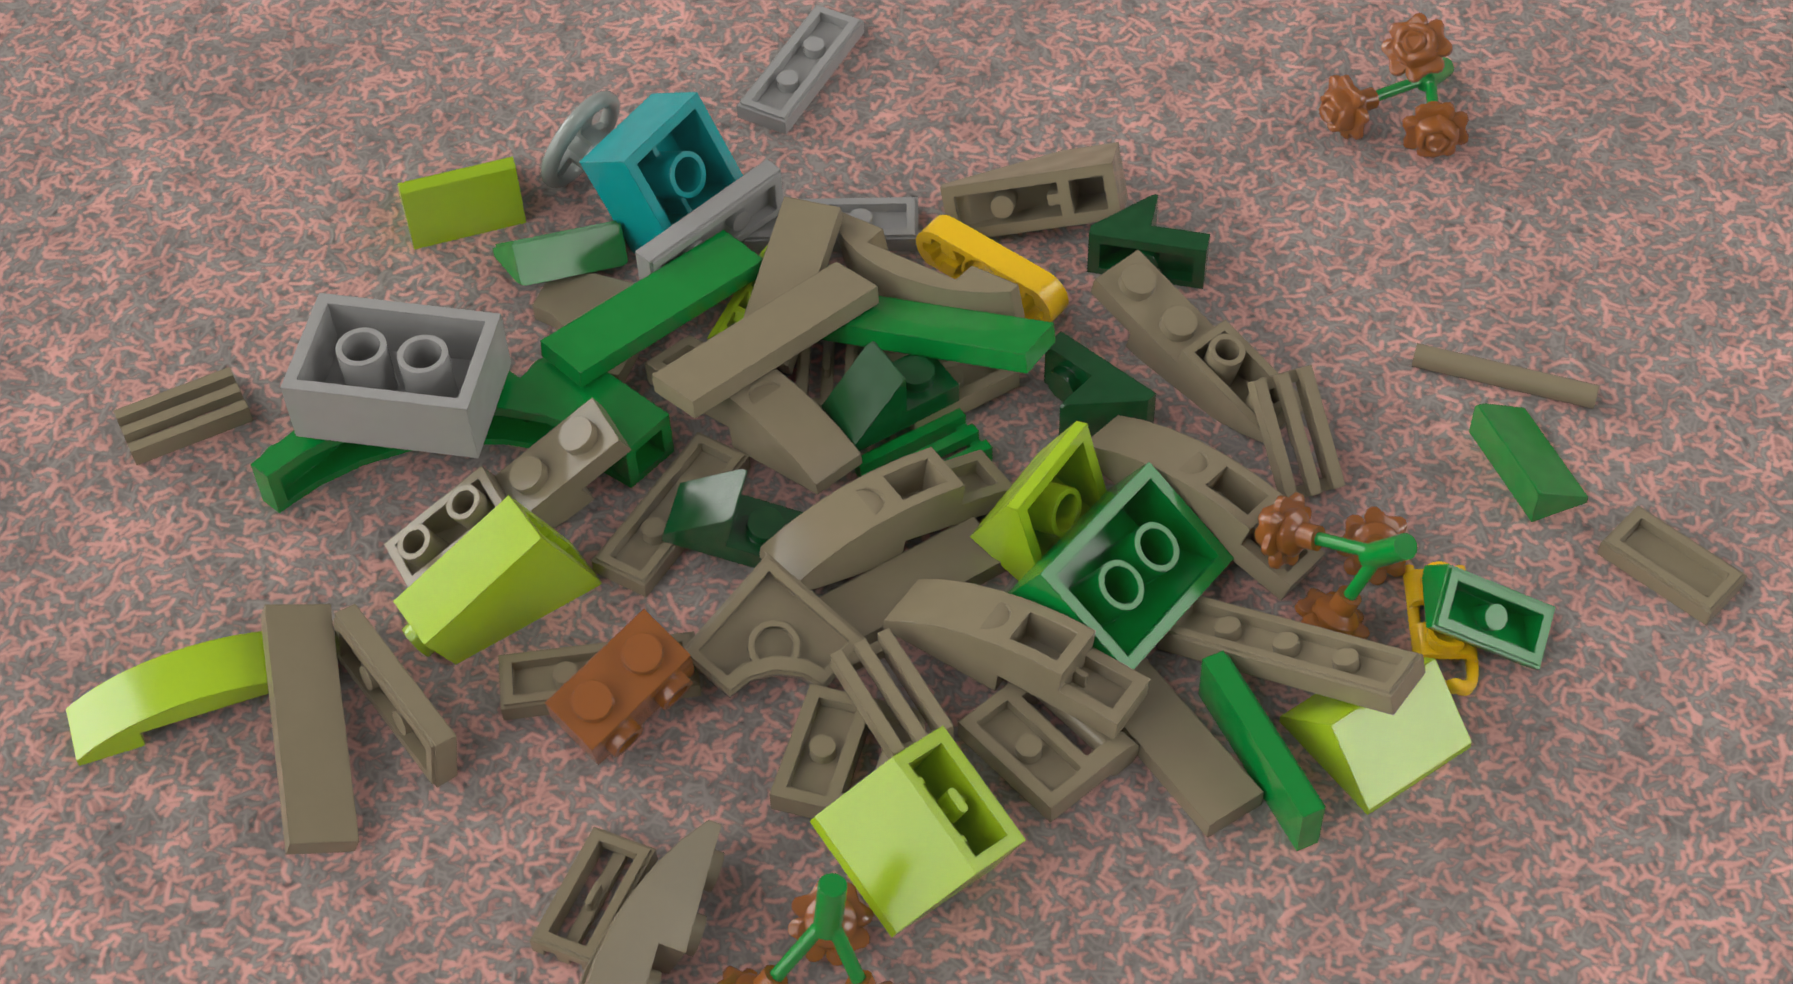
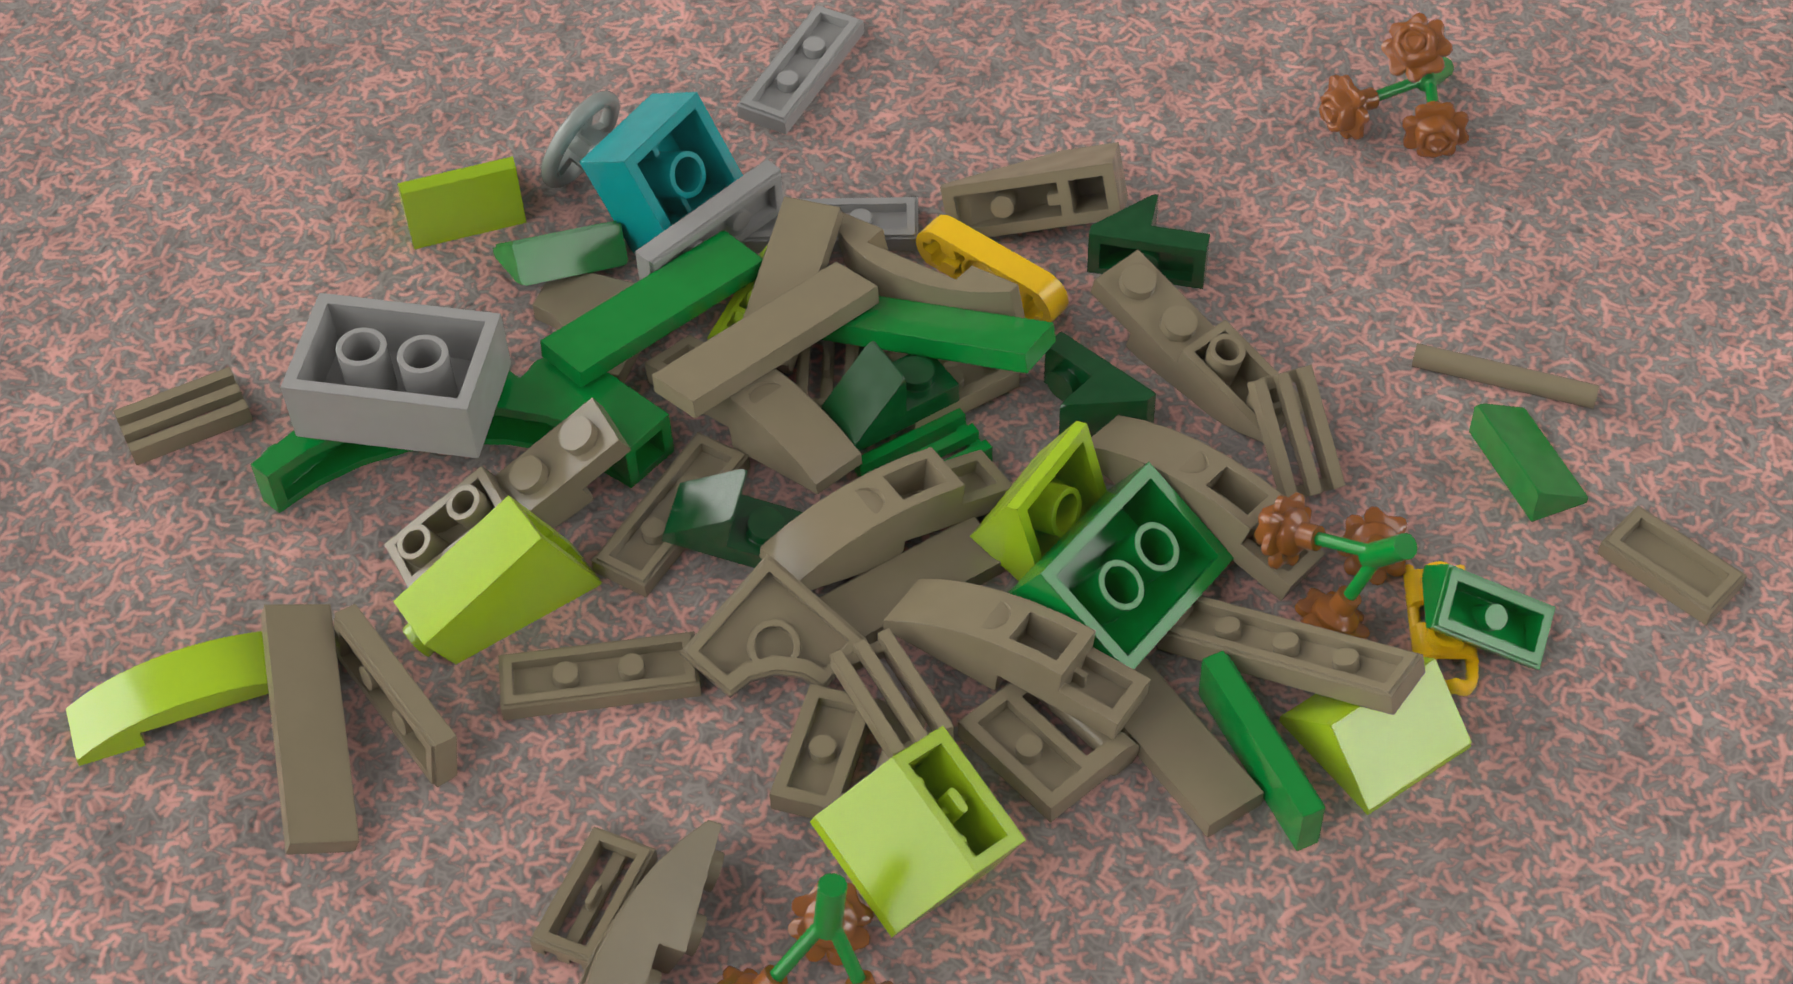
(622, 688): dark orange brick -> none

